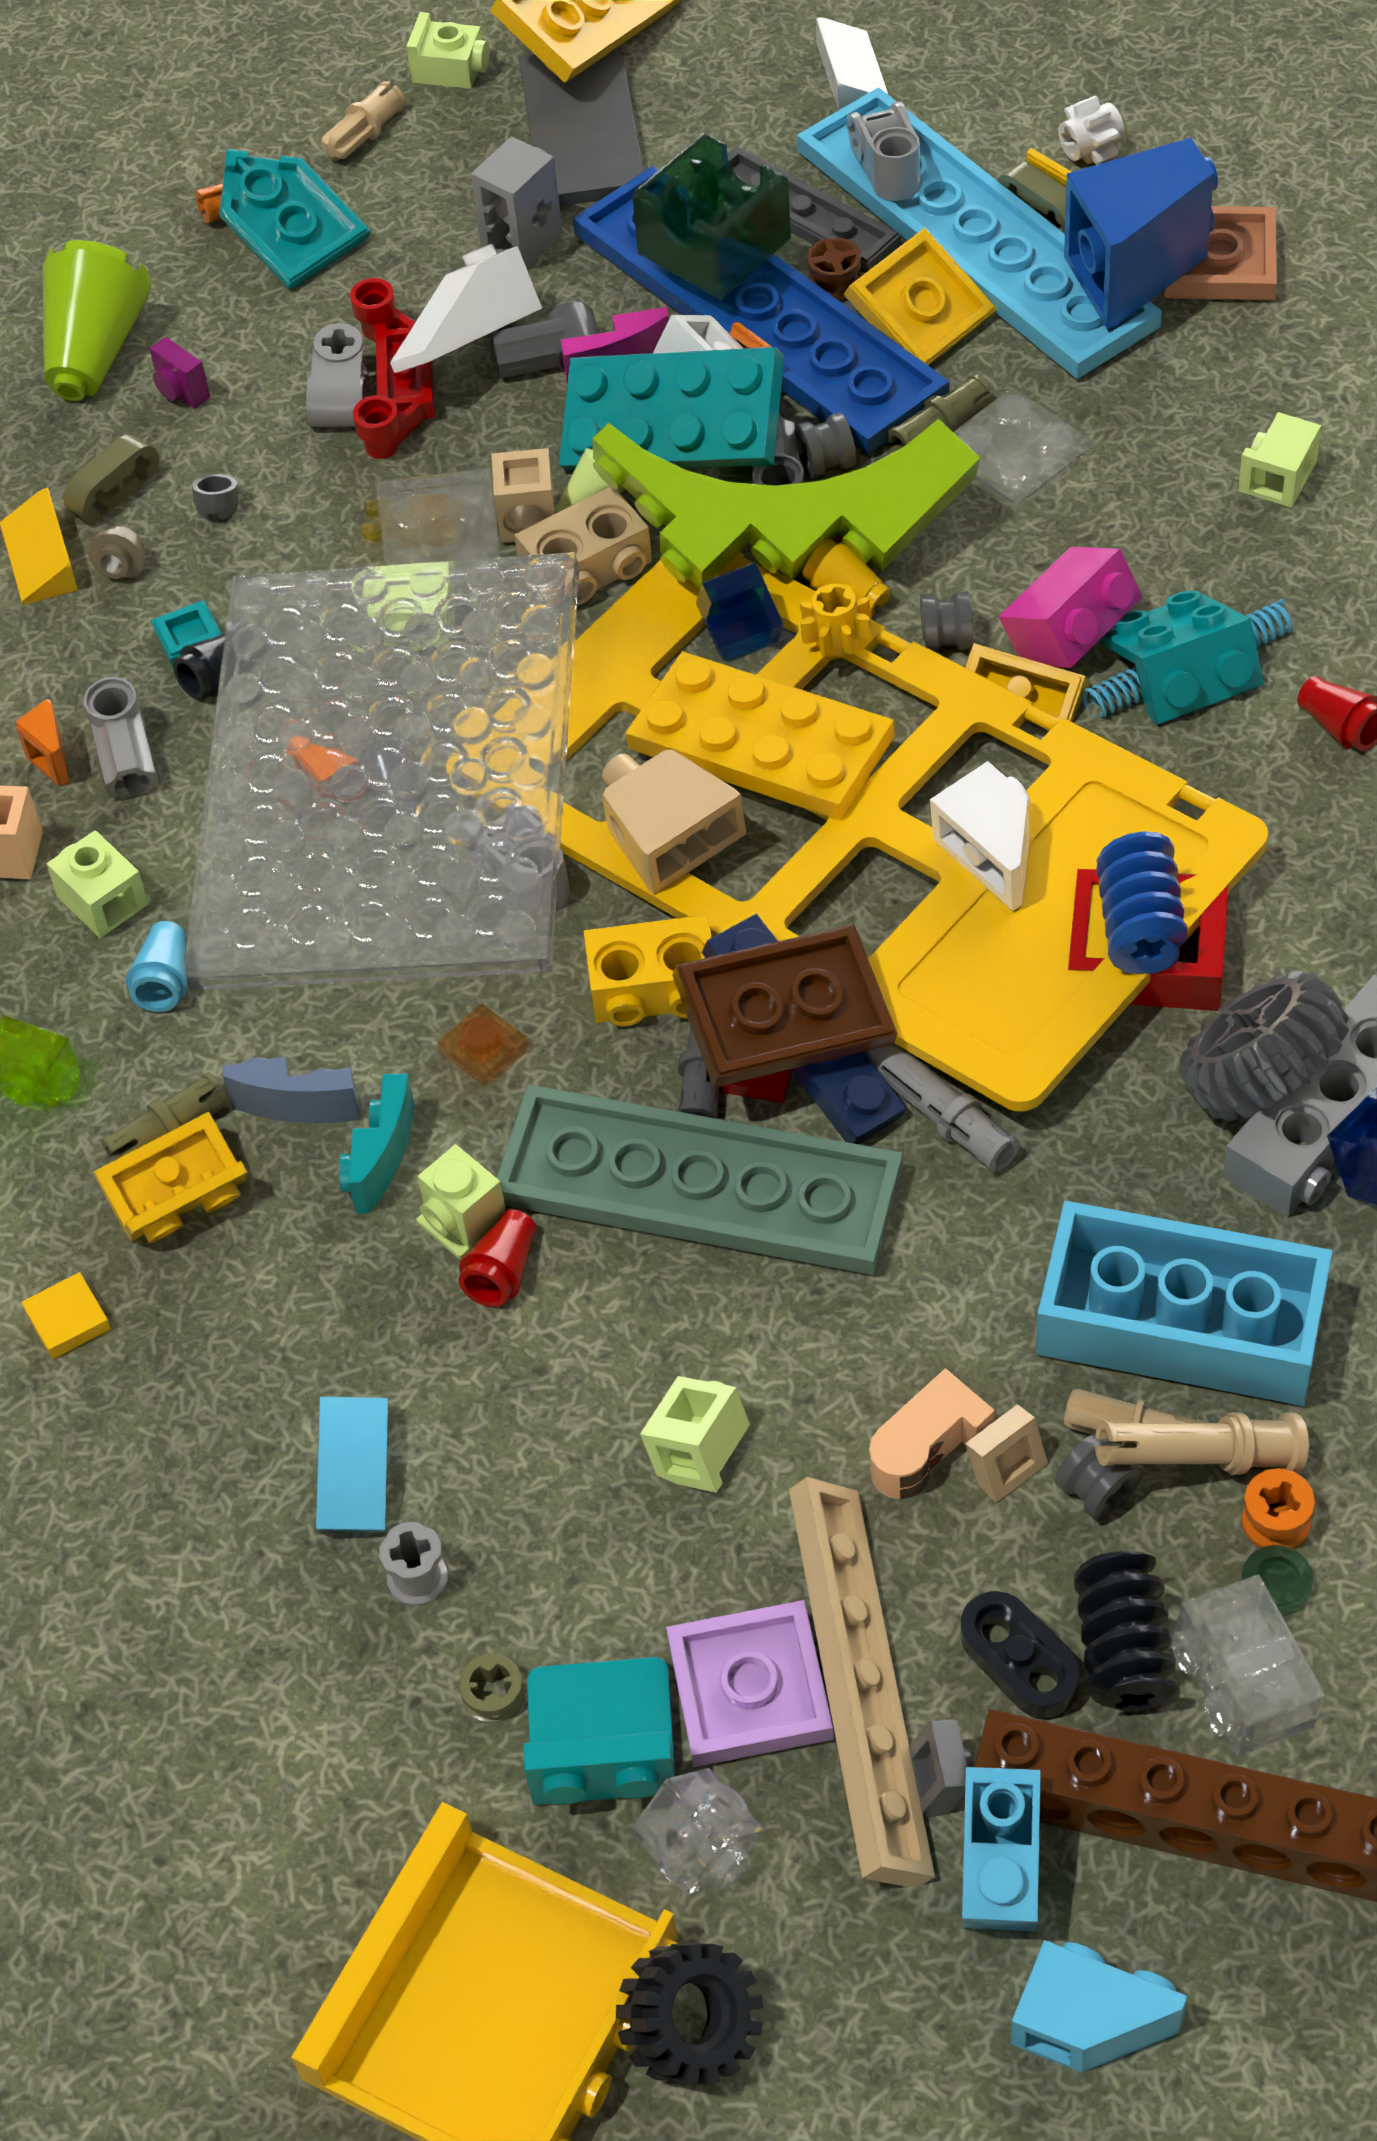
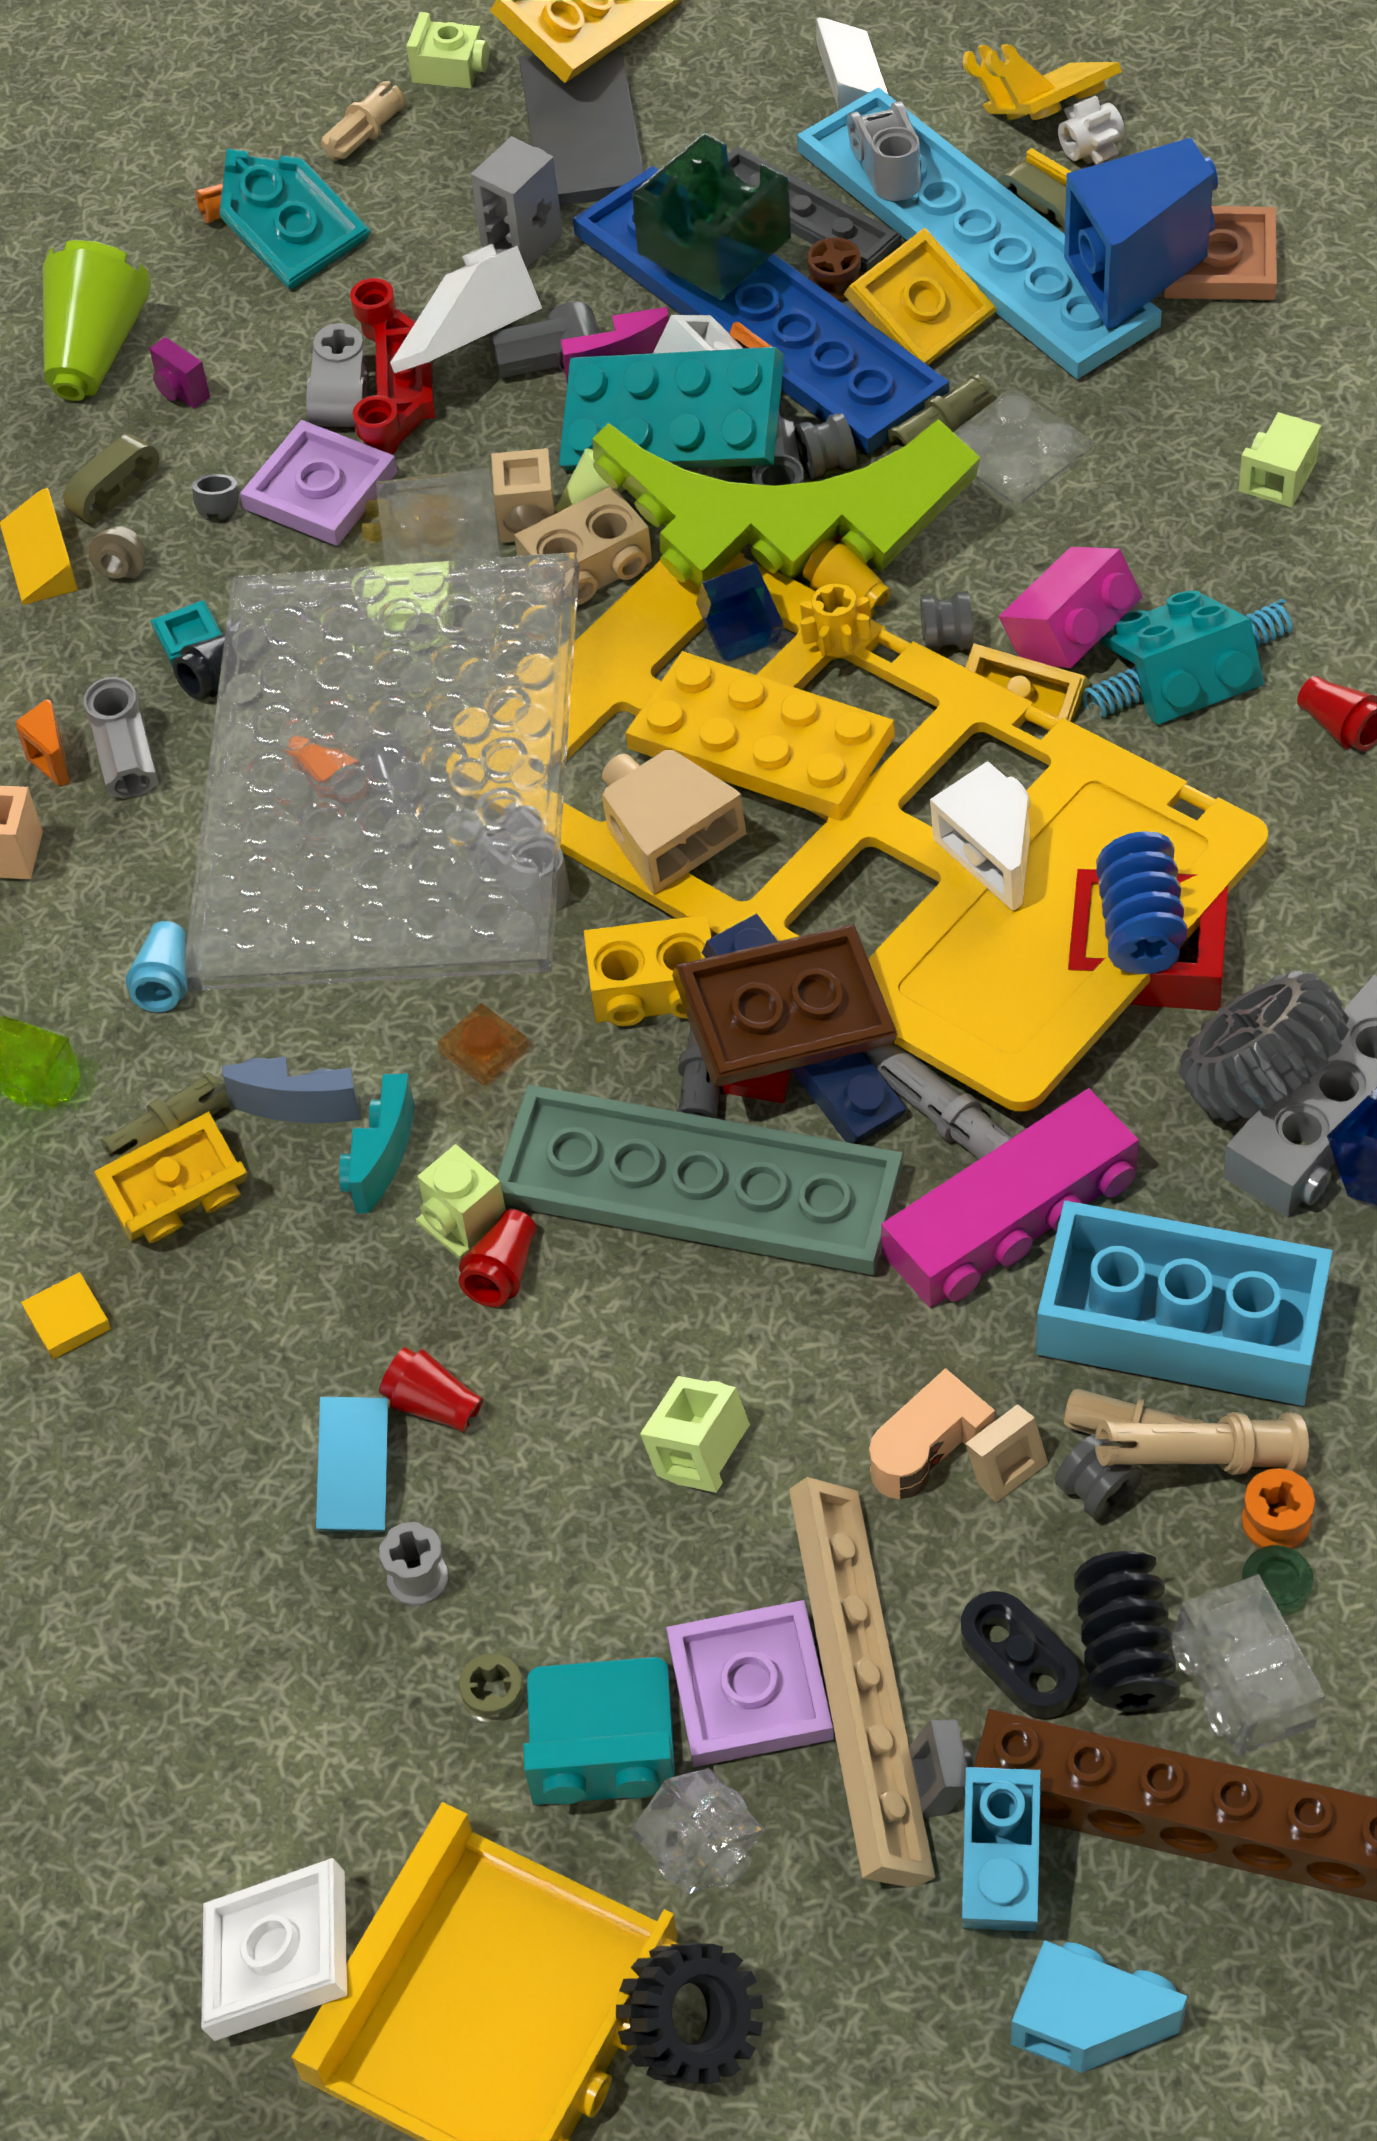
(97, 883): yellowish green brick -> none
(274, 1949): none -> white tile
(318, 482): none -> lavender plate
(428, 1390): none -> red cone
(1009, 1199): none -> dark pink brick
(1021, 90): none -> yellow plate

